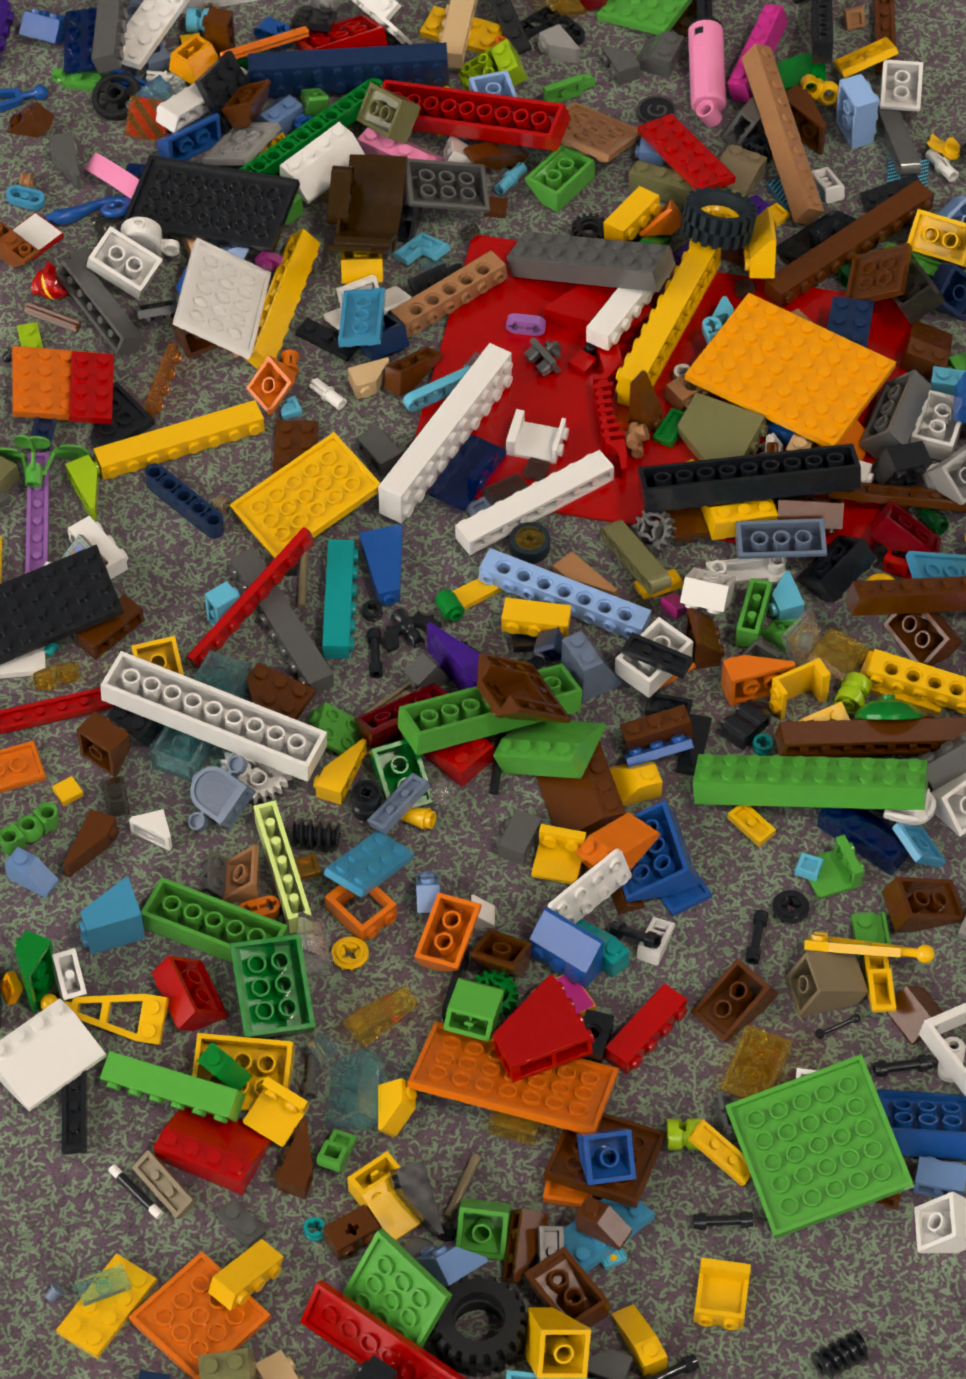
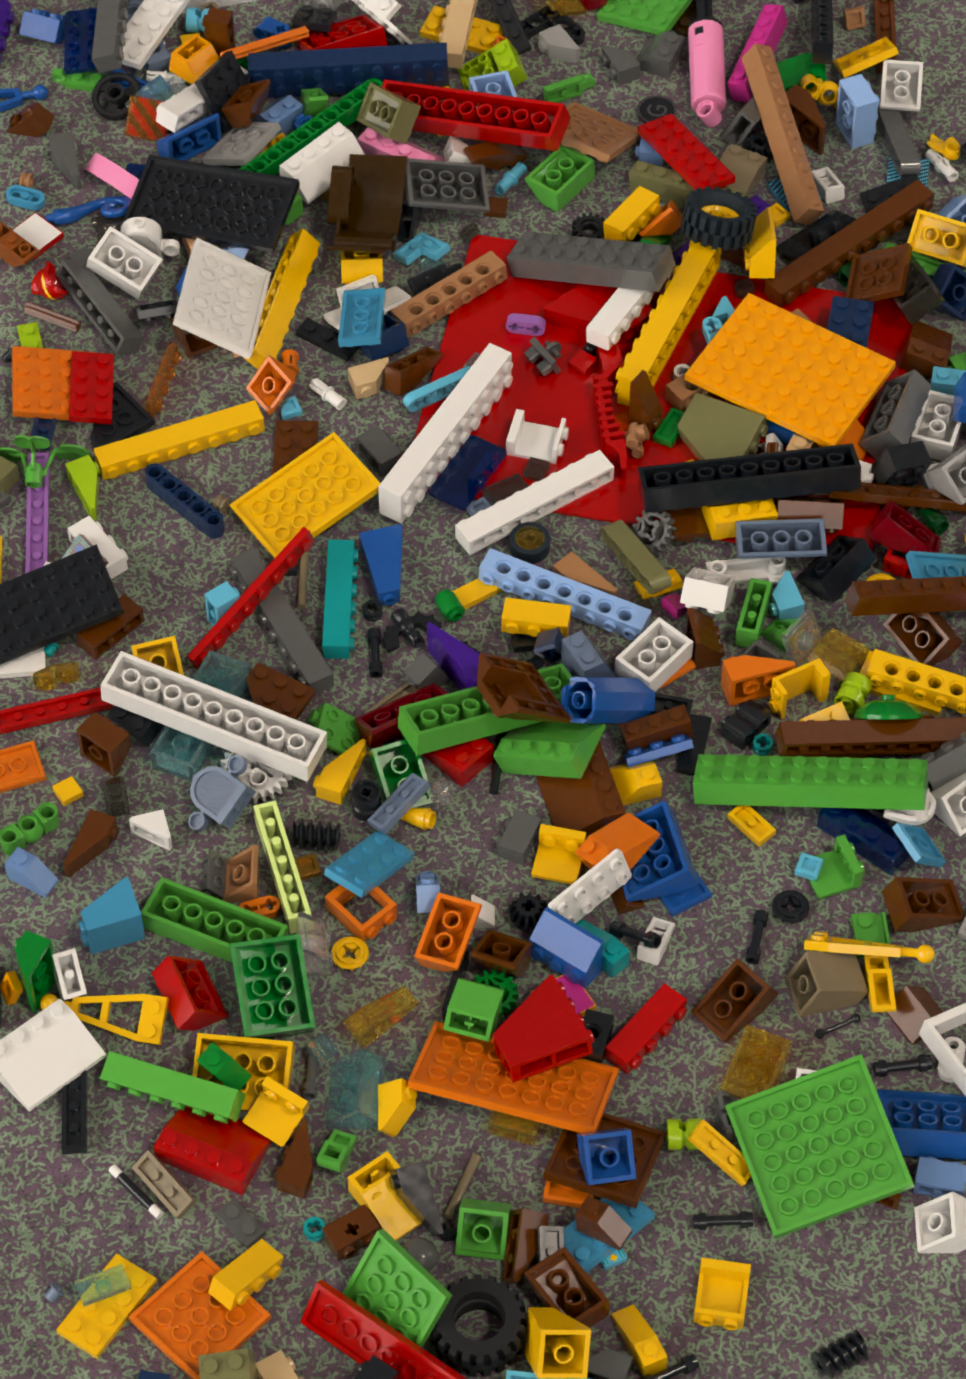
(268, 261): magenta plate -> none
(449, 1263): medium blue slope -> none
(526, 910): none -> black gear
(607, 699): none -> blue brick
(657, 655): black plate -> none

